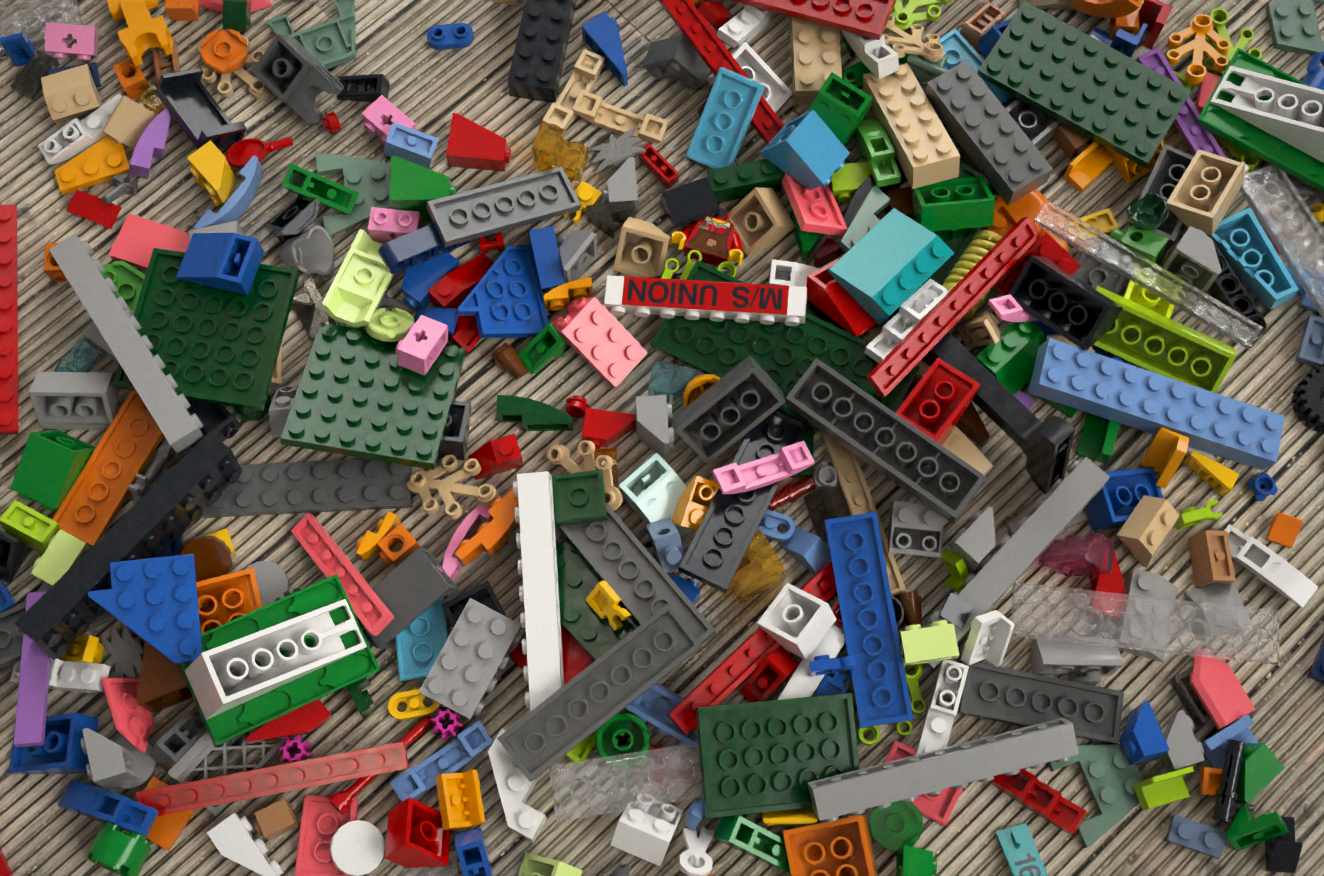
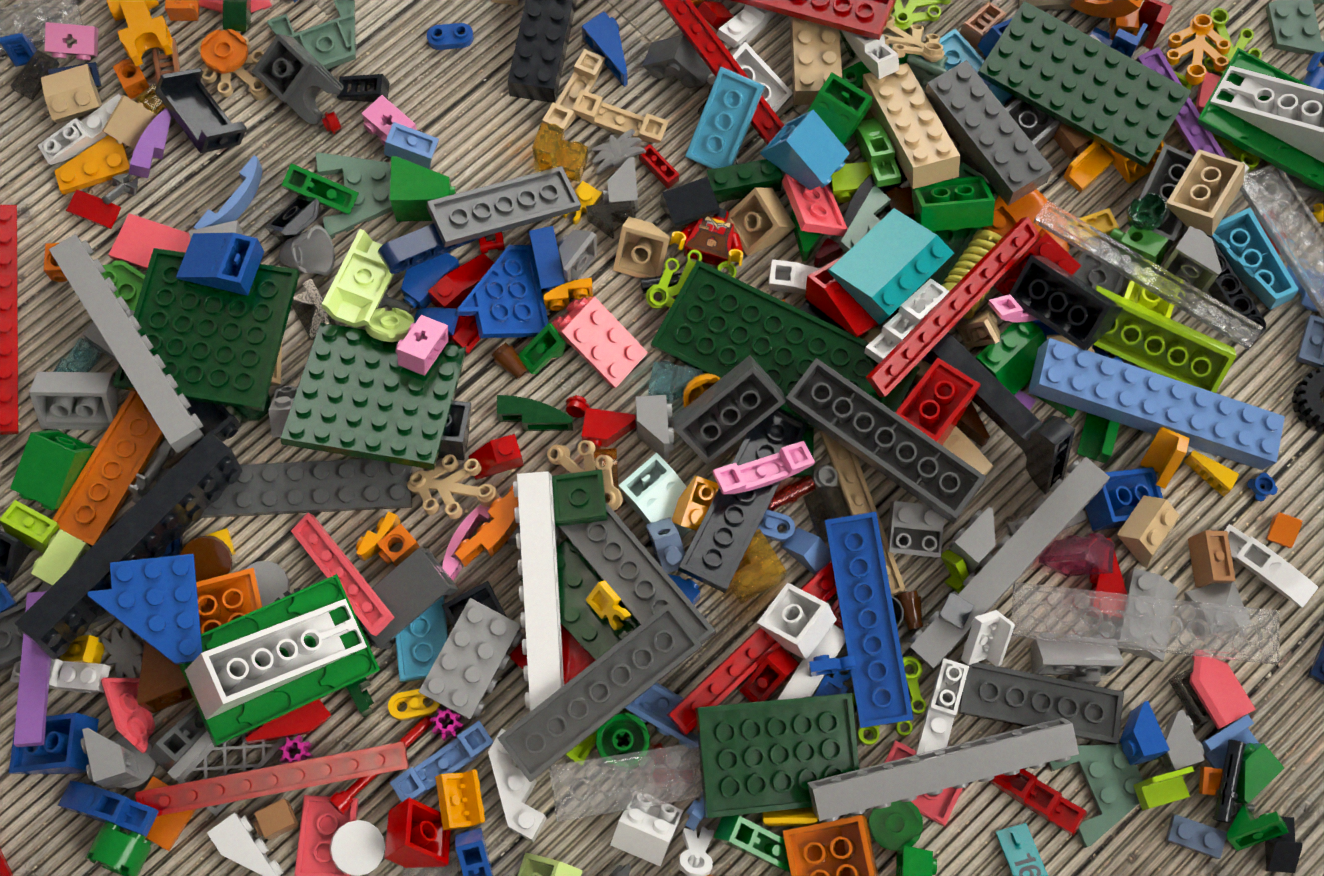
(212, 173): yellow slope -> none
(243, 150): red piece -> none
(392, 223): bright pink brick -> none
(475, 146): red slope -> none
(706, 300): brick -> none
(929, 643): yellowish green brick -> none
(1192, 517): lime plate -> none

